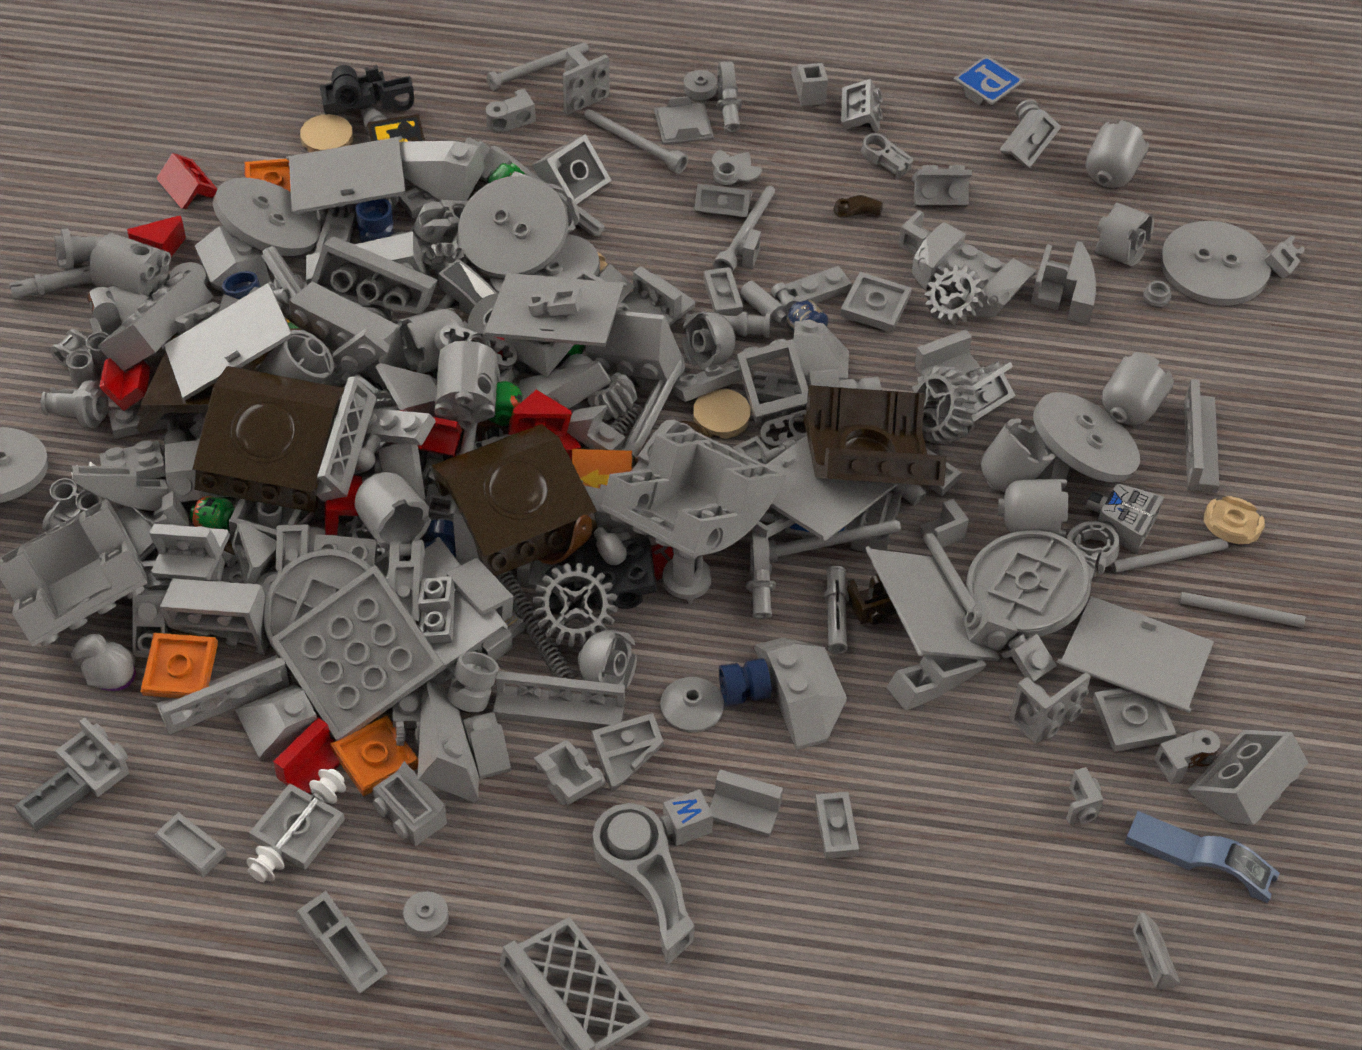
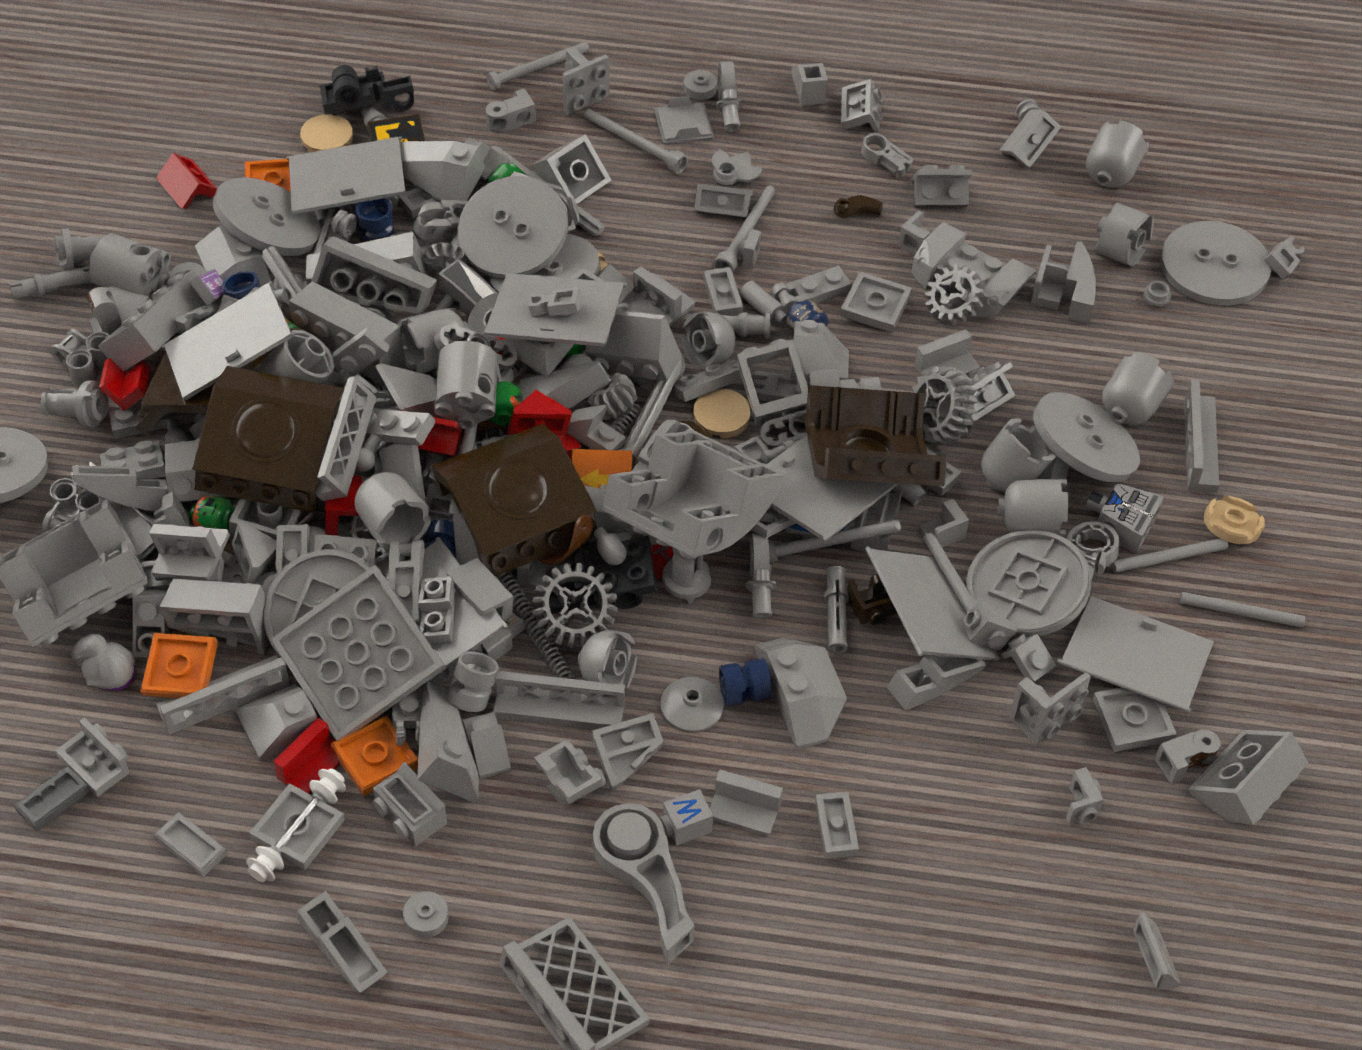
(162, 234): red slope -> none
(208, 286): none -> tile
(344, 223): none -> light grey bush
(988, 81): piece -> none
(1194, 851): sand blue piece -> none

